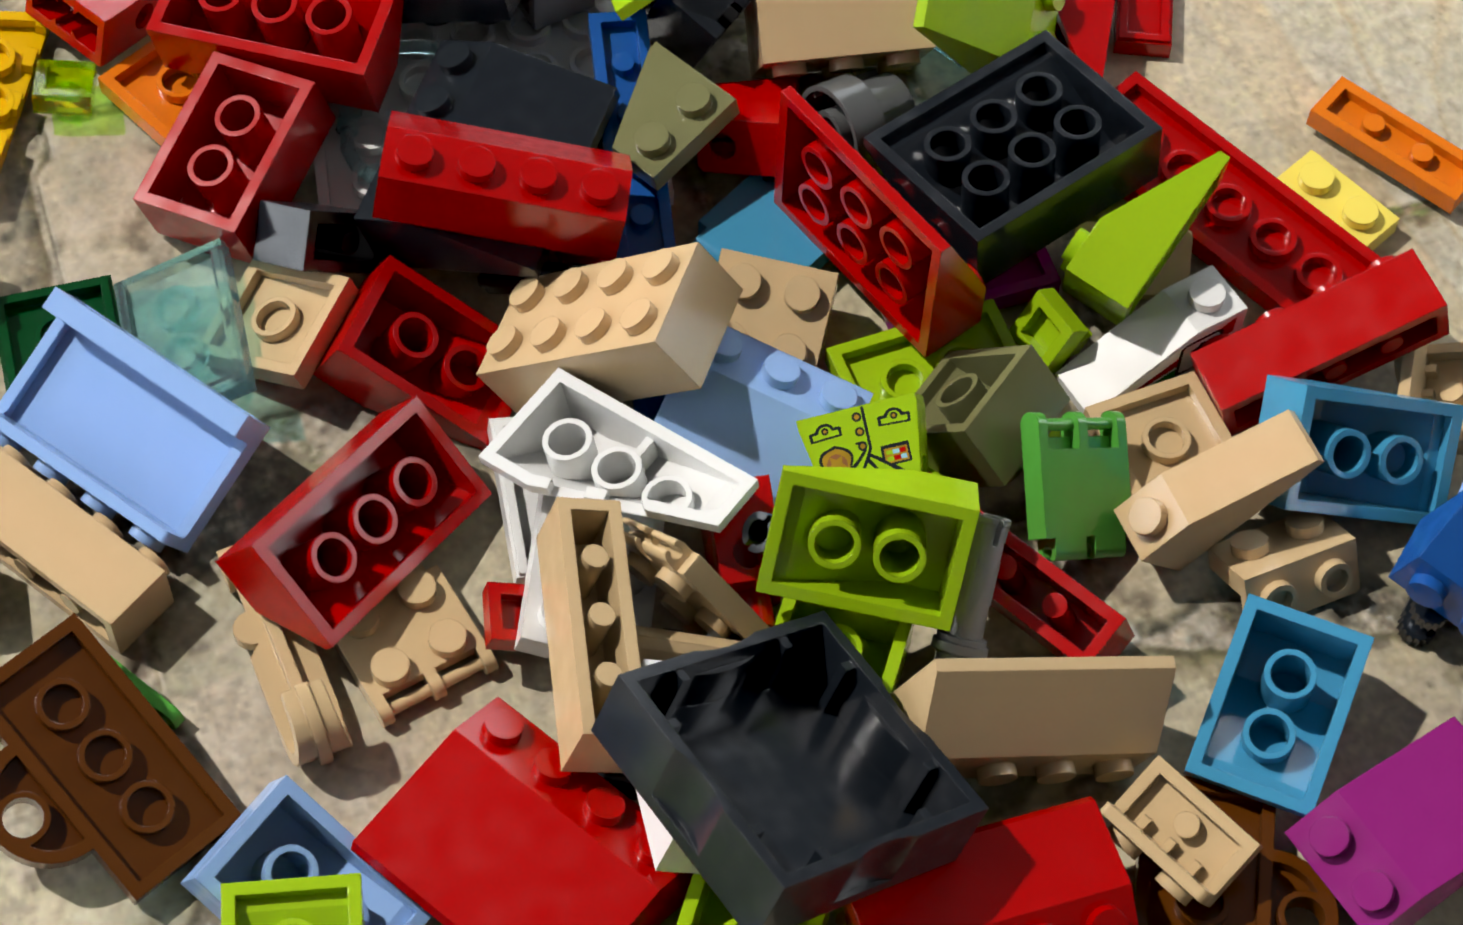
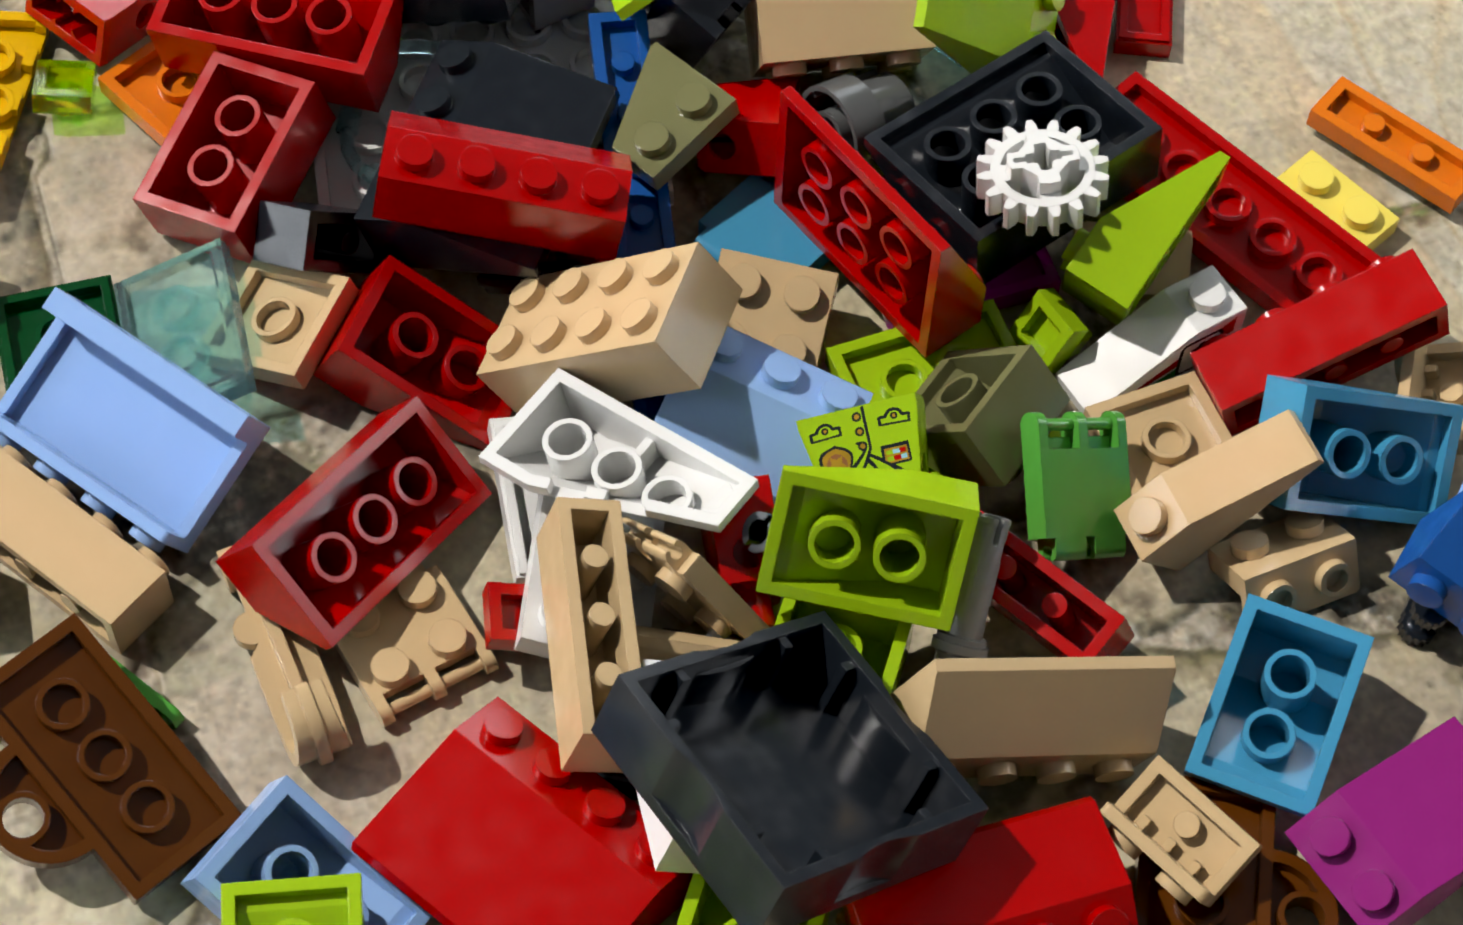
(1042, 177): none -> white gear

